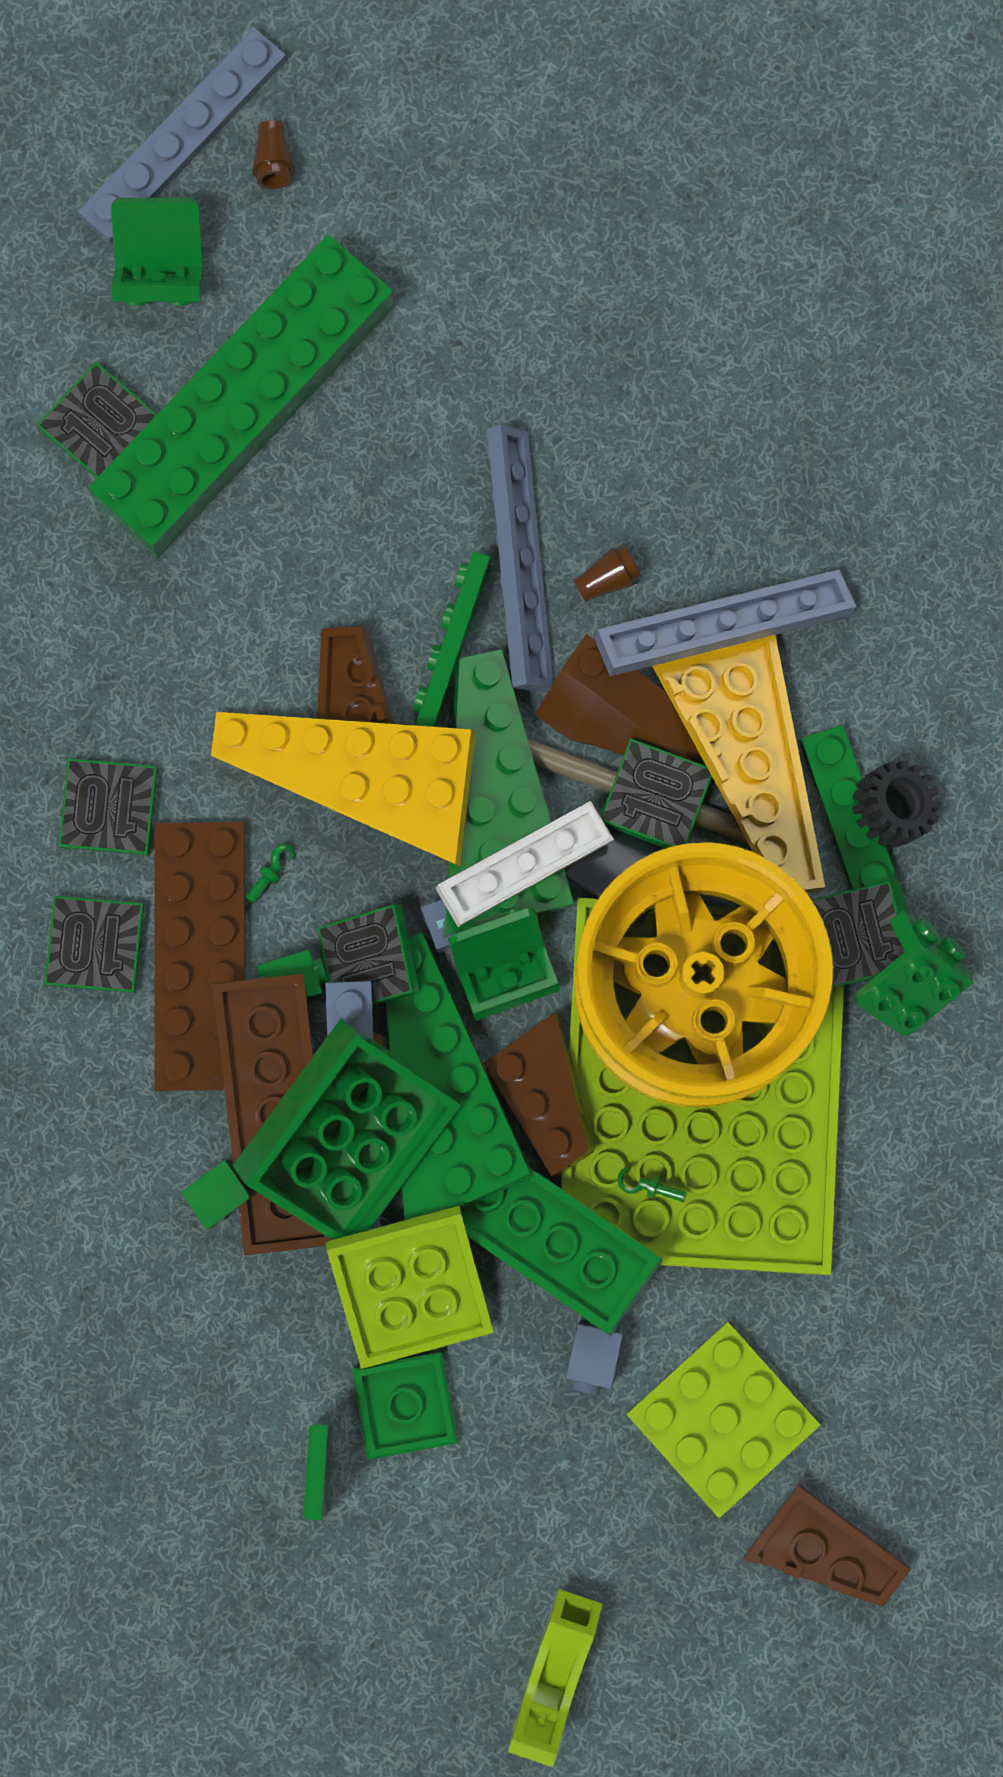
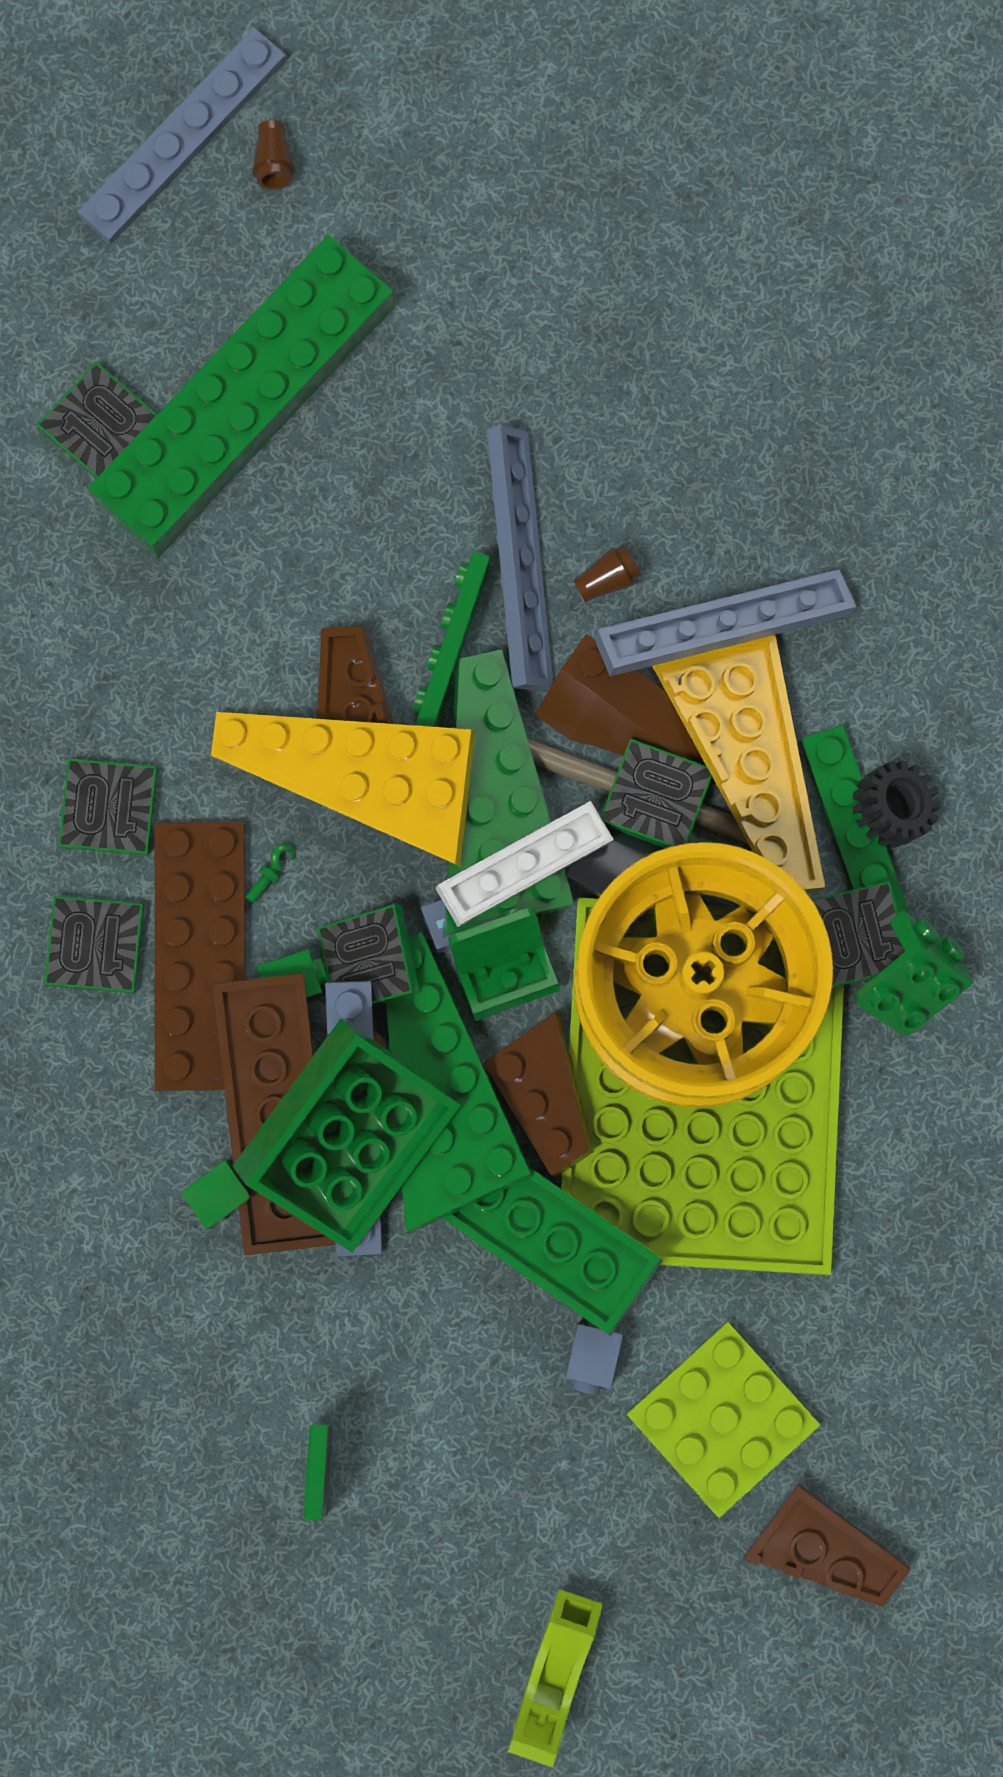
(157, 251): green bracket -> none
(404, 1406): green tile -> none
(409, 1287): lime plate -> none
(652, 1186): green hand -> none

